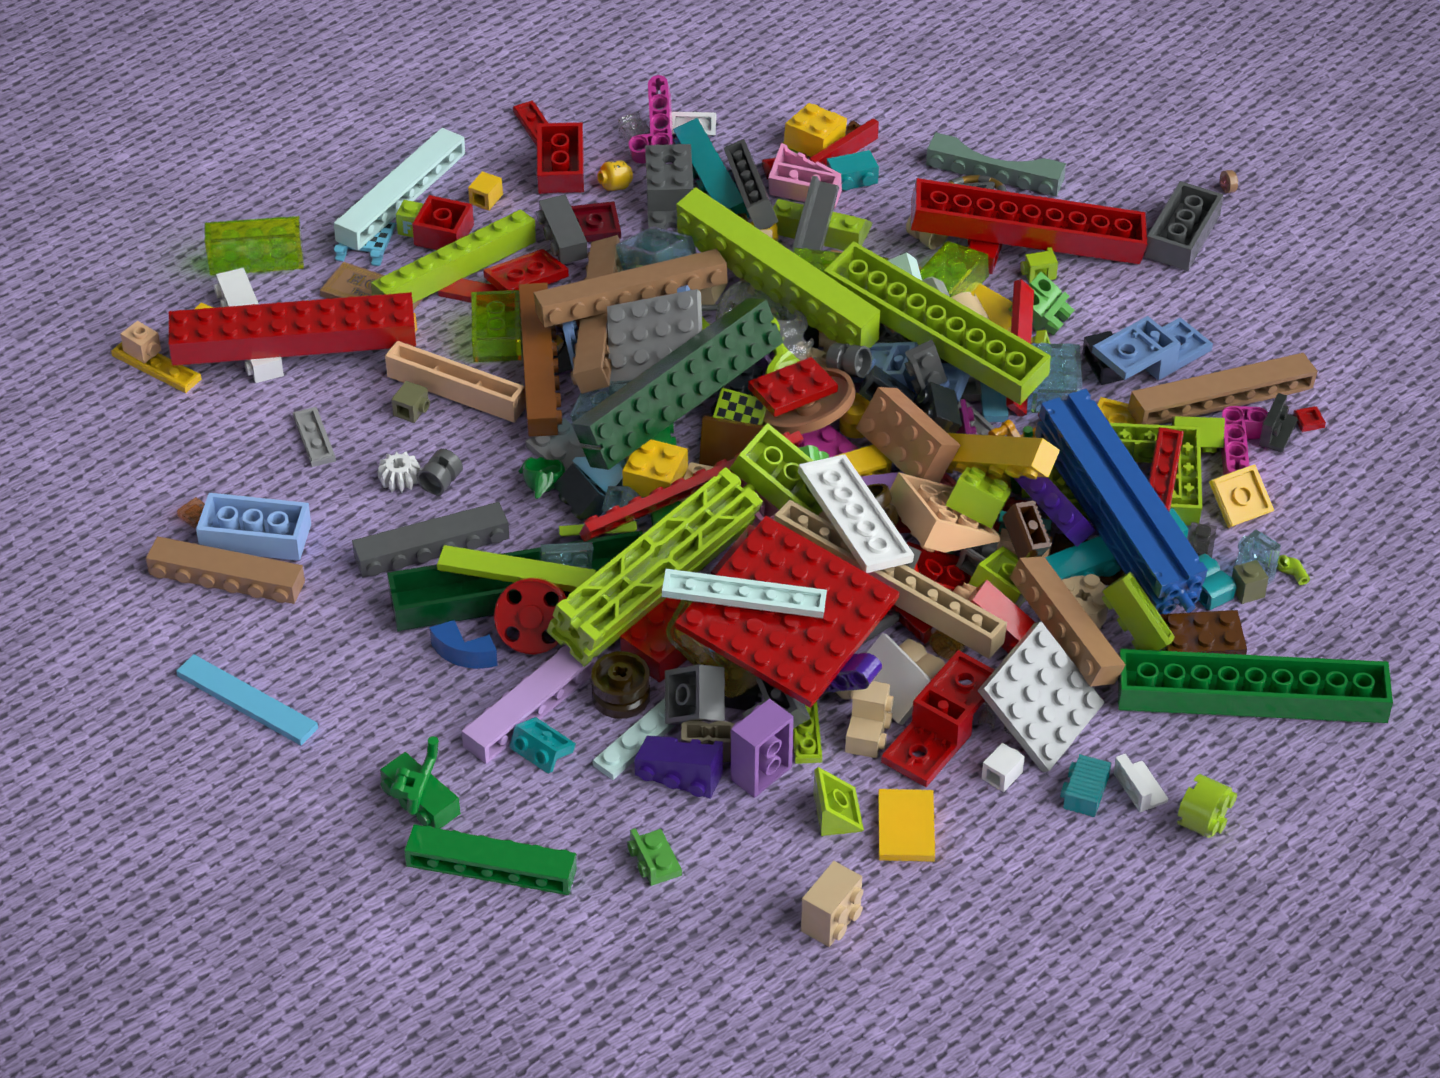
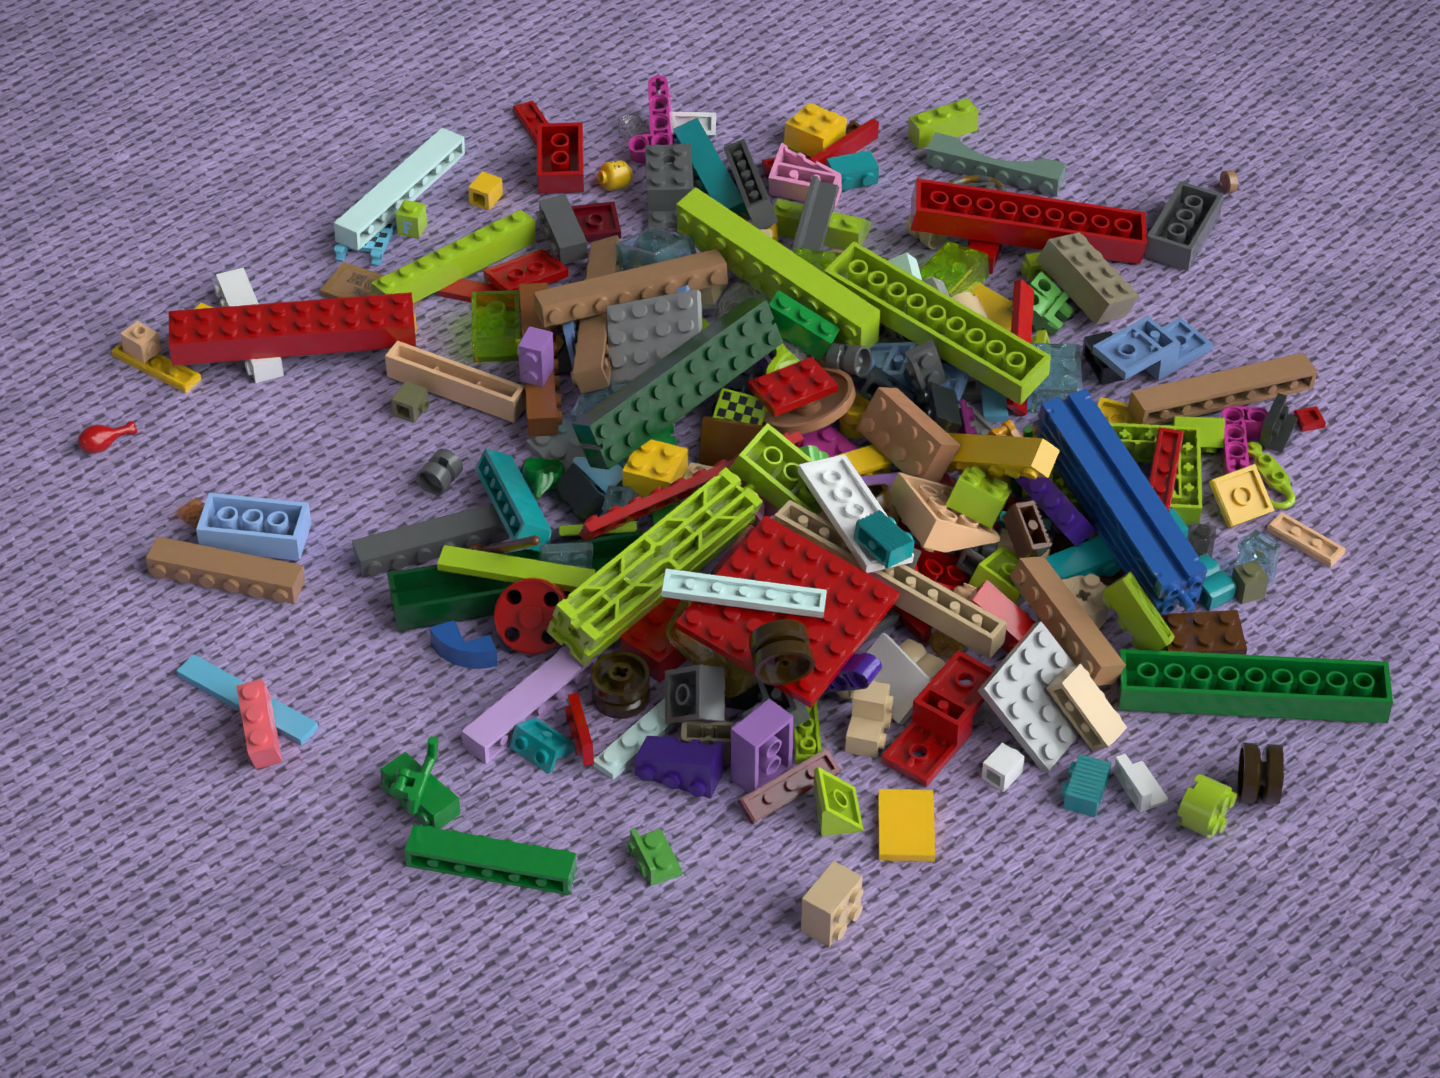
(100, 437): none -> red piece
(254, 245): clear neon green brick -> none
(259, 724): none -> coral brick
(314, 437): light grey tile -> none
(398, 471): white gear -> none
(442, 222): red brick -> none
(507, 546): none -> reddish brown piece
(512, 497): none -> teal brick
(536, 356): none -> medium lavender brick
(579, 729): none -> red plate
(781, 652): none -> dark brown wheel
(786, 787): none -> tile
(802, 325): none -> green brick
(884, 539): none -> teal brick
(951, 120): none -> lime brick
(1086, 707): none -> brick
(1087, 278): none -> dark tan brick
(1262, 773): none -> dark brown wheel
(1272, 474): none -> lime piece
(1293, 567): lime arm -> none
(1306, 539): none -> light nougat tile

